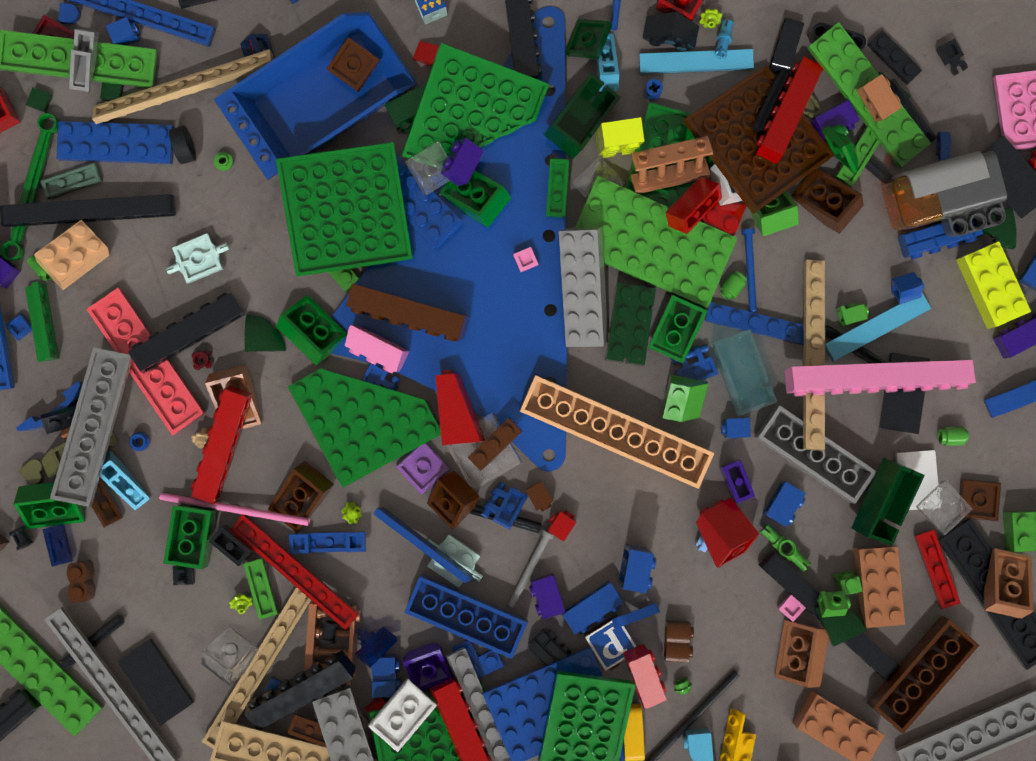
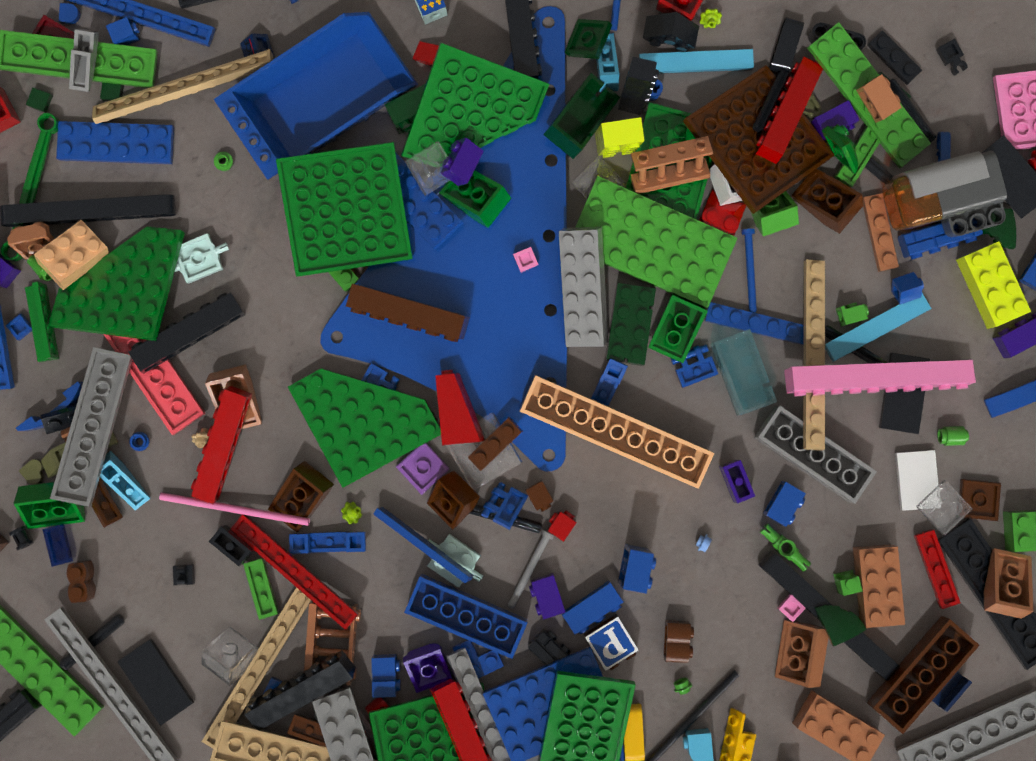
(30, 238): none -> nougat slope
(71, 181): sand green tile -> none
(124, 289): none -> green plate
(182, 144): black tyre -> none
(190, 536): green brick -> none
(196, 360): dark red plate -> none
(240, 603): lime plant -> none
(262, 336): dark green brick -> none
(311, 329): green slope -> none
(329, 632): black bush -> none
(353, 64): reddish brown plate -> none
(374, 645): clear blue hinge -> none
(376, 348): bright pink slope -> none
(402, 715): white tile -> none
(557, 188): green plate -> none
(609, 381): none -> blue slope
(635, 615): blue beam -> none
(638, 85): none -> black brick
(645, 674): brick -> none
(683, 398): bright green slope -> none
(693, 205): red brick -> none
(724, 38): dark azure pin -> none
(726, 531): red slope -> none
(733, 285): bright green brick -> none
(736, 428): blue brick -> none
(828, 603): bright green brick -> none
(880, 232): none -> nougat plate
(888, 499): dark green piece -> none
(952, 691): none -> dark blue panel

